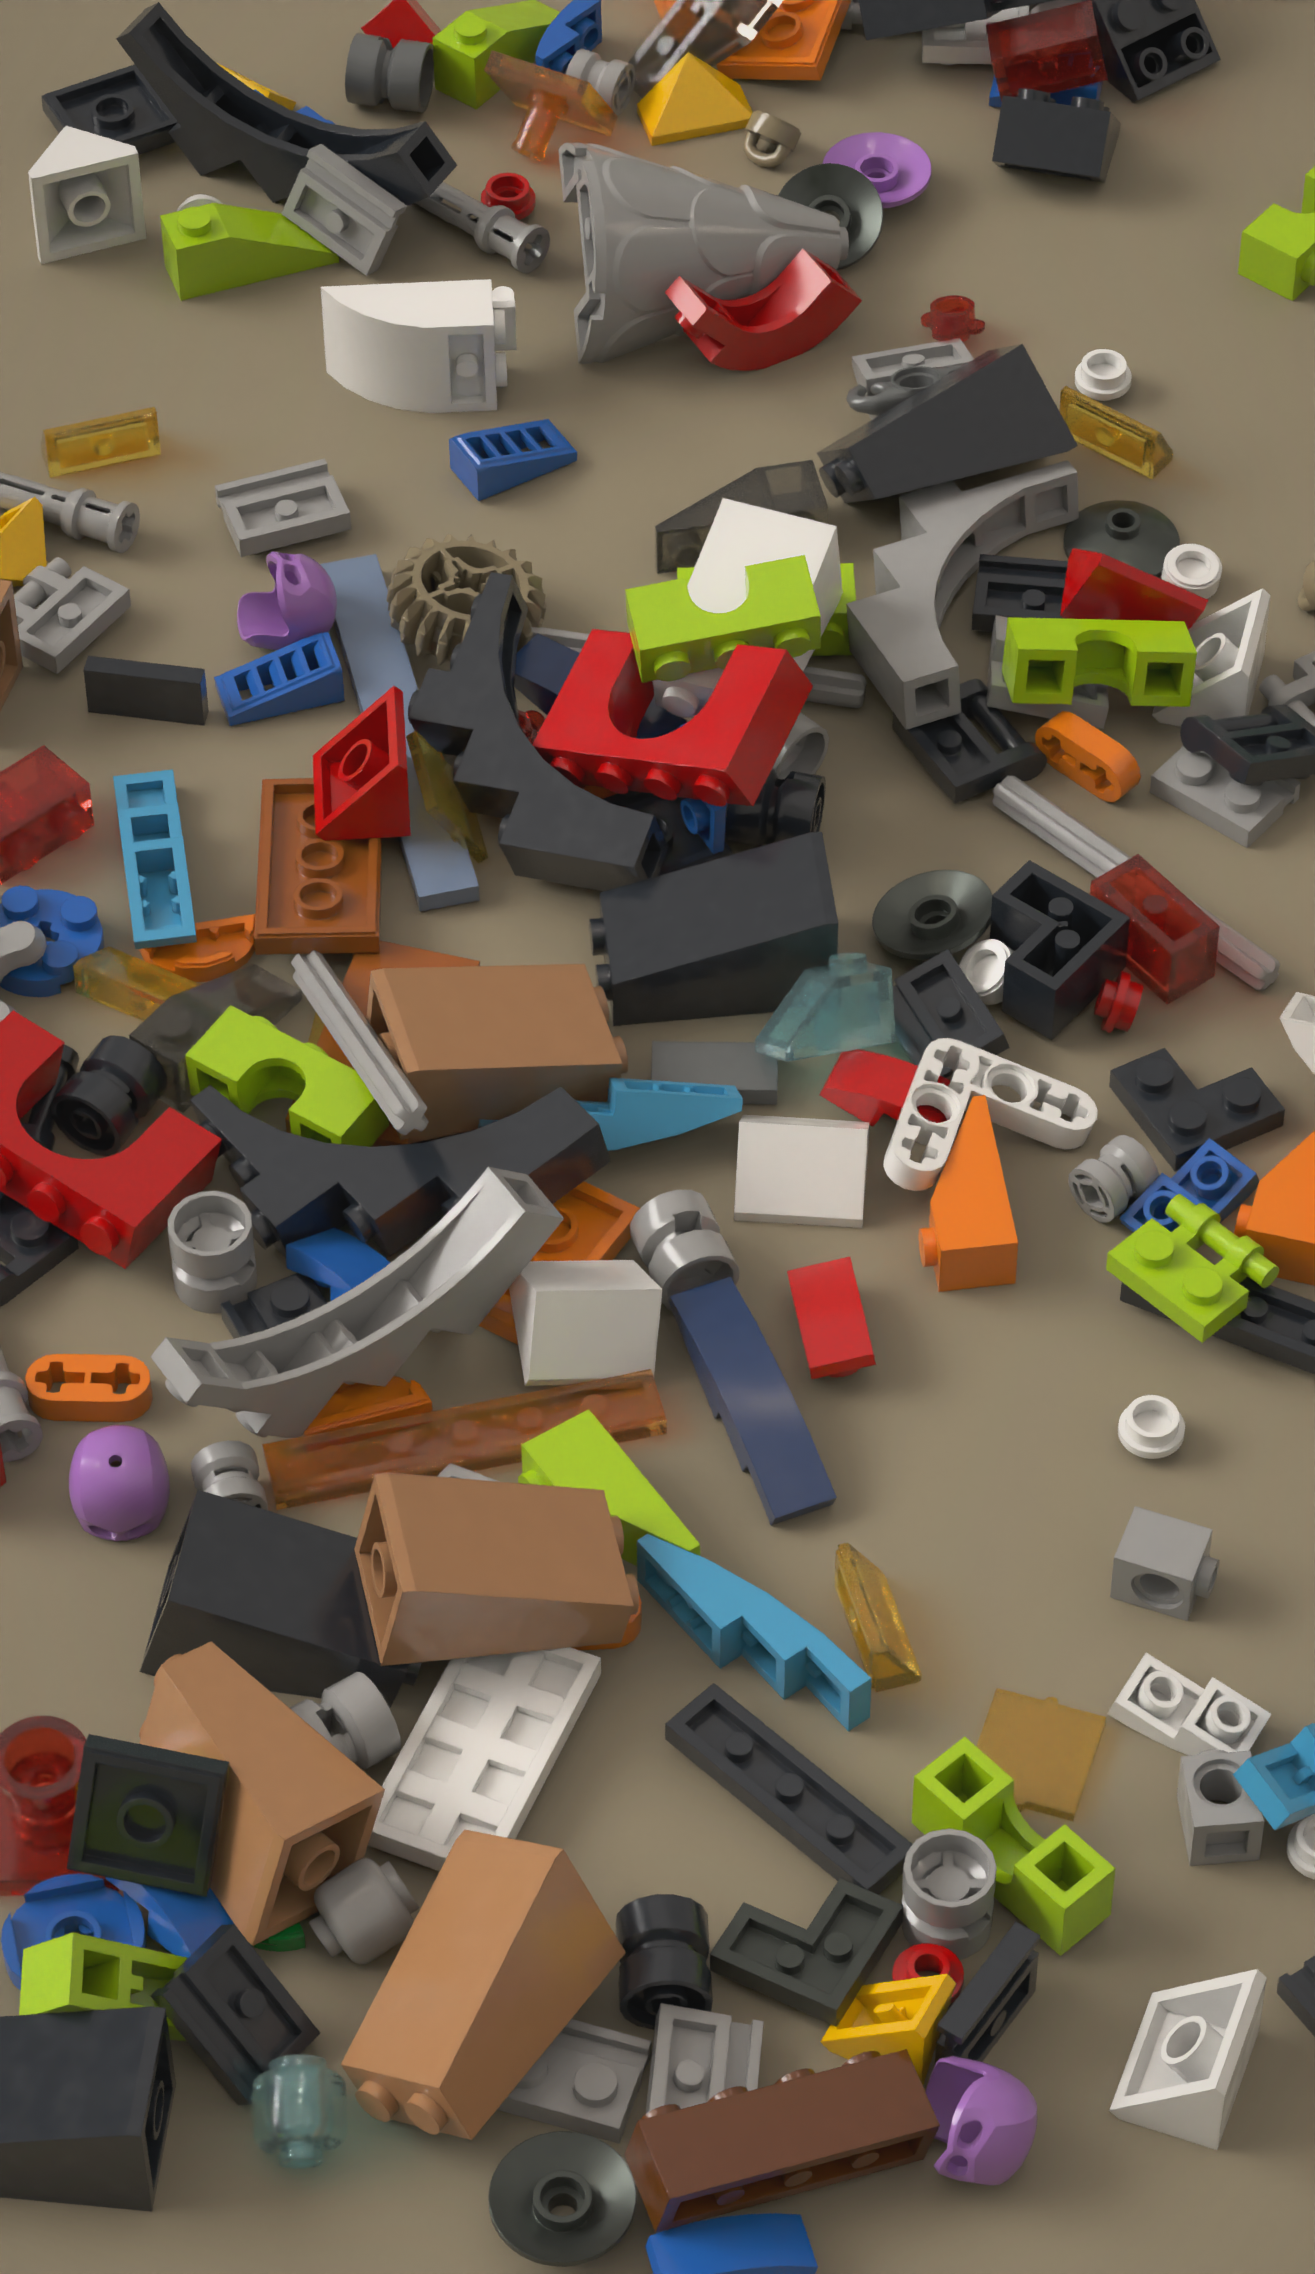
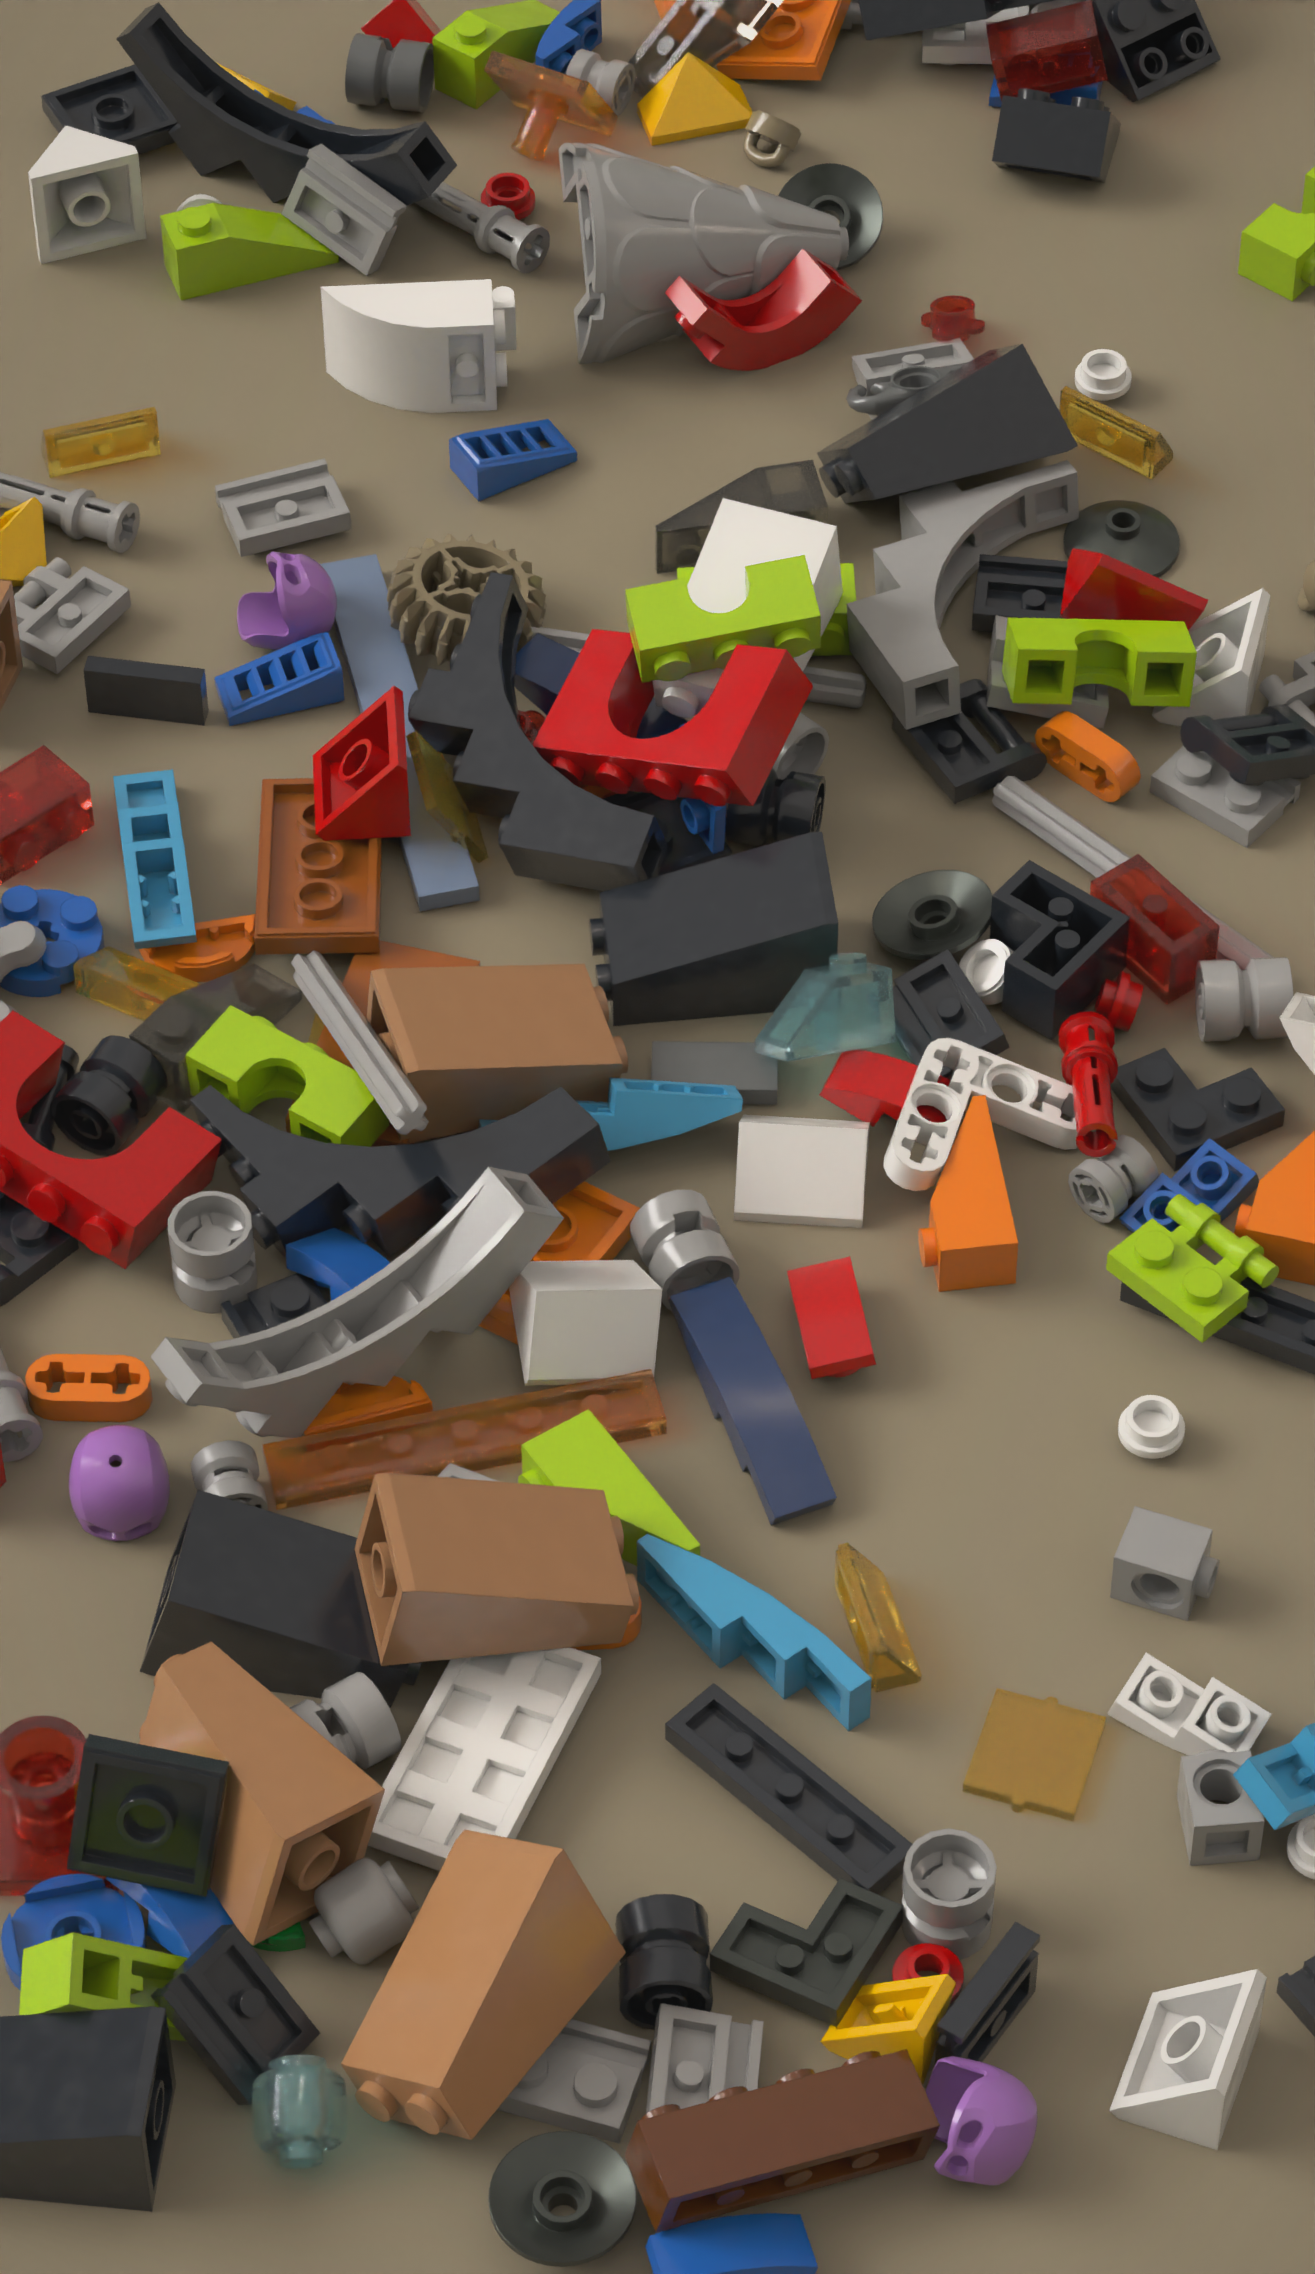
(891, 162): medium lavender dish -> none
(1048, 1883): lime arch -> none
(1090, 1071): none -> red pin
(1193, 569): white tile -> none
(1242, 999): none -> light grey wheel

